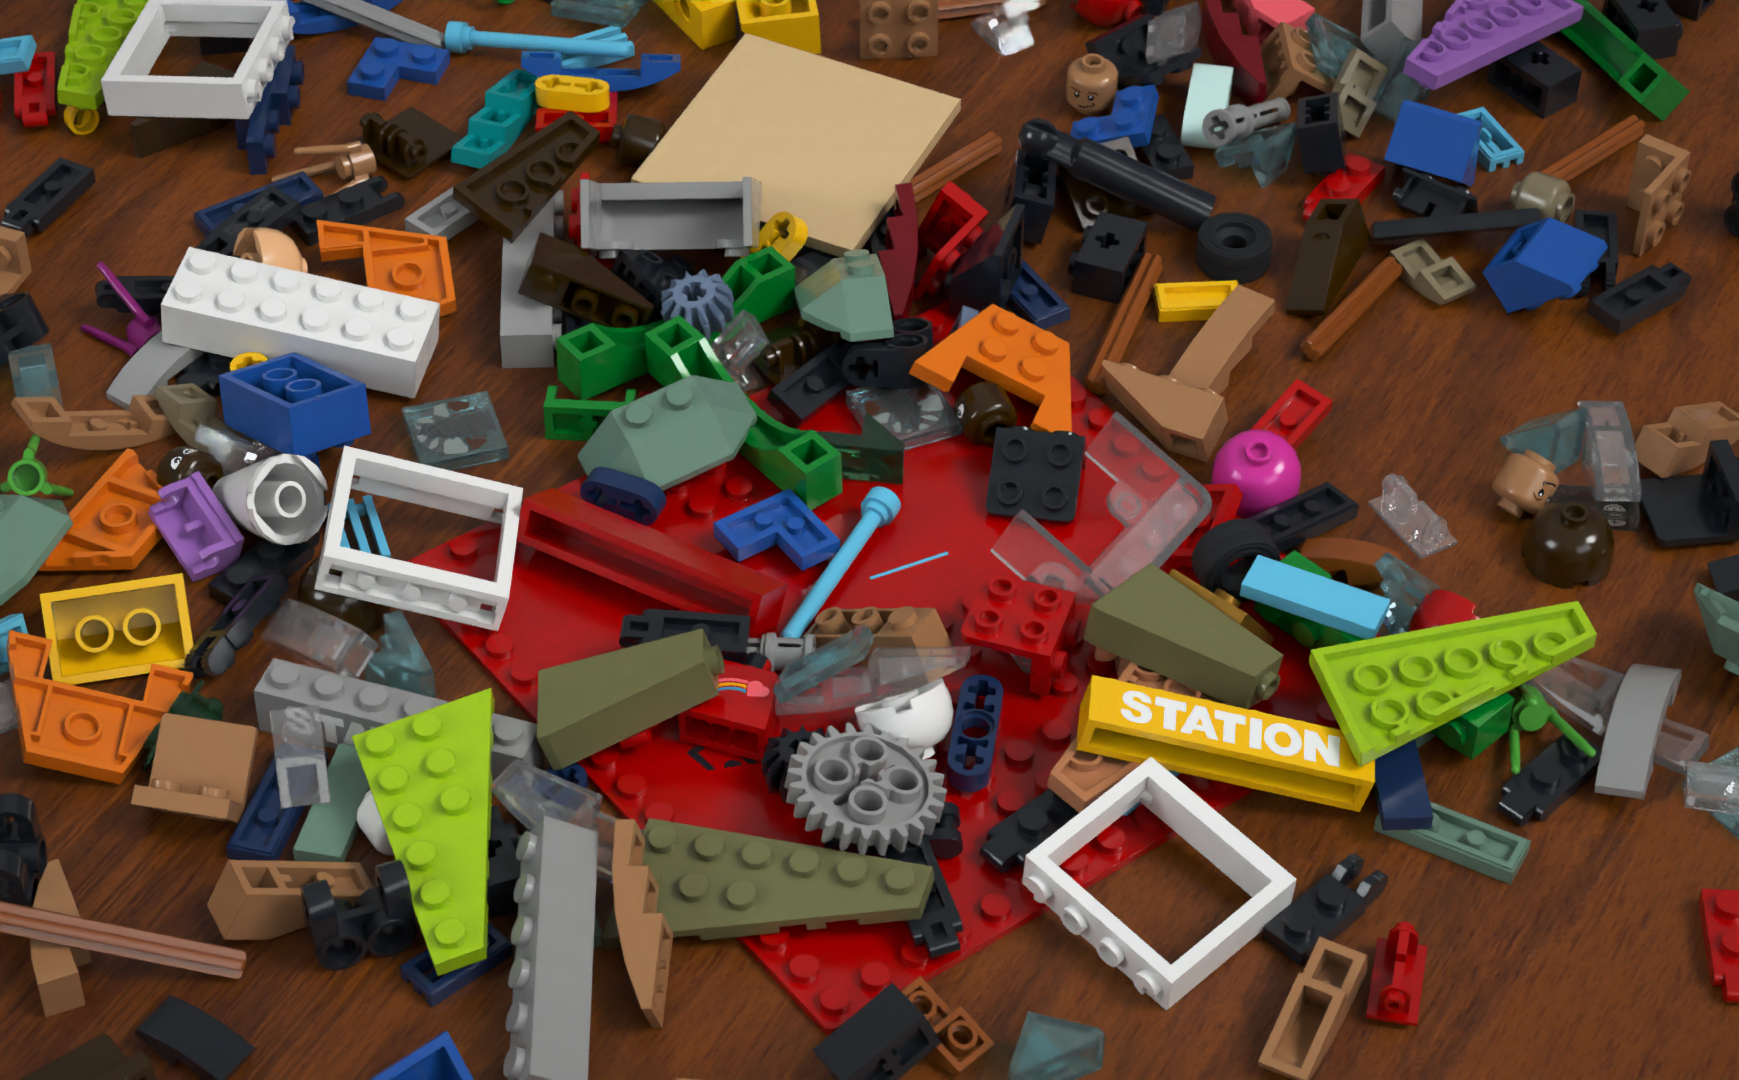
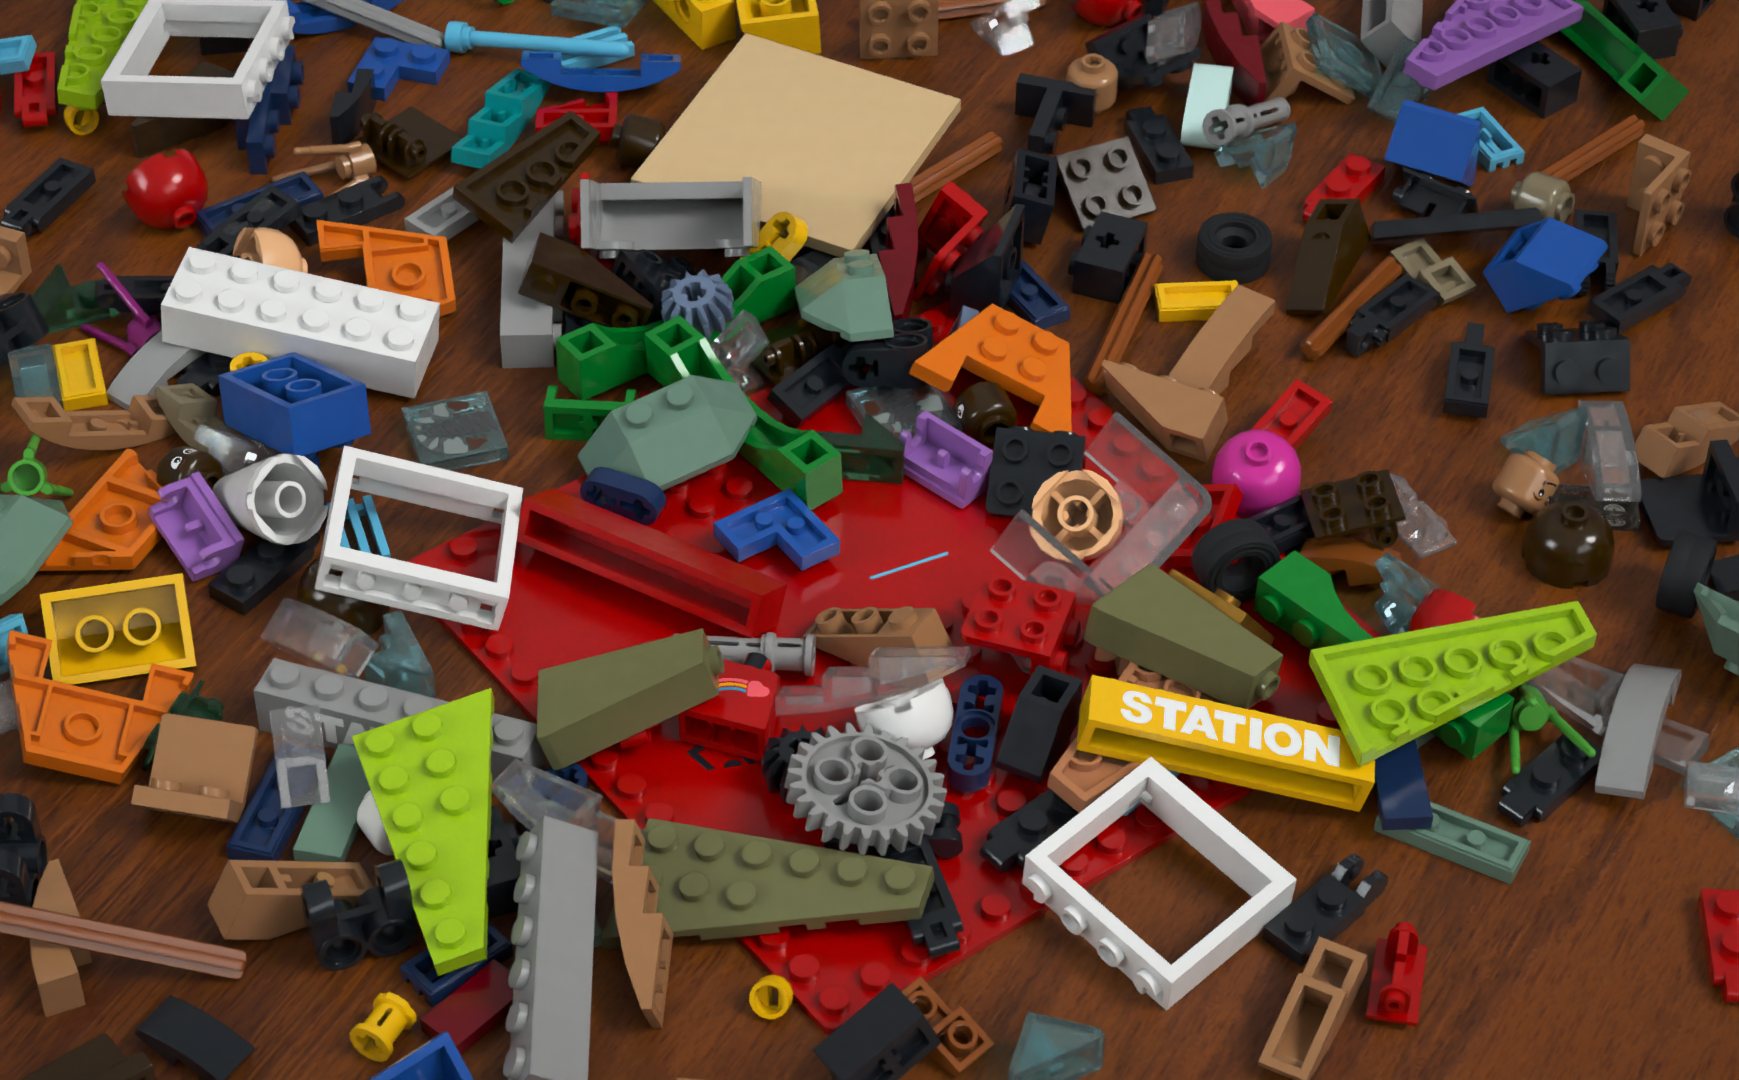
(69, 305): none -> clear green slope
(79, 375): none -> yellow tile
(167, 190): none -> red cylinder
(234, 625): black hinge -> none
(350, 107): none -> black slope
(382, 1026): none -> yellow bush
(472, 1007): none -> dark red tile
(572, 93): yellow beam -> none
(725, 630): black hinge -> none
(762, 995): none -> yellow hinge
(823, 663): clear light blue tile -> none
(877, 510): medium azure piece -> none
(946, 460): none -> medium lavender hinge
(1040, 723): none -> black slope
(1052, 105): none -> black bracket
(1080, 512): none -> light nougat cylinder
(1118, 174): black piece -> none
(1131, 117): blue plate -> none
(1315, 597): medium azure tile -> none
(1321, 133): black brick -> none
(1355, 506): none -> dark brown hinge
(1356, 89): dark tan slope -> none
(1389, 314): none -> black hinge
(1469, 375): none -> black hinge
(1581, 358): none -> black bracket
(1687, 563): none -> black tyre

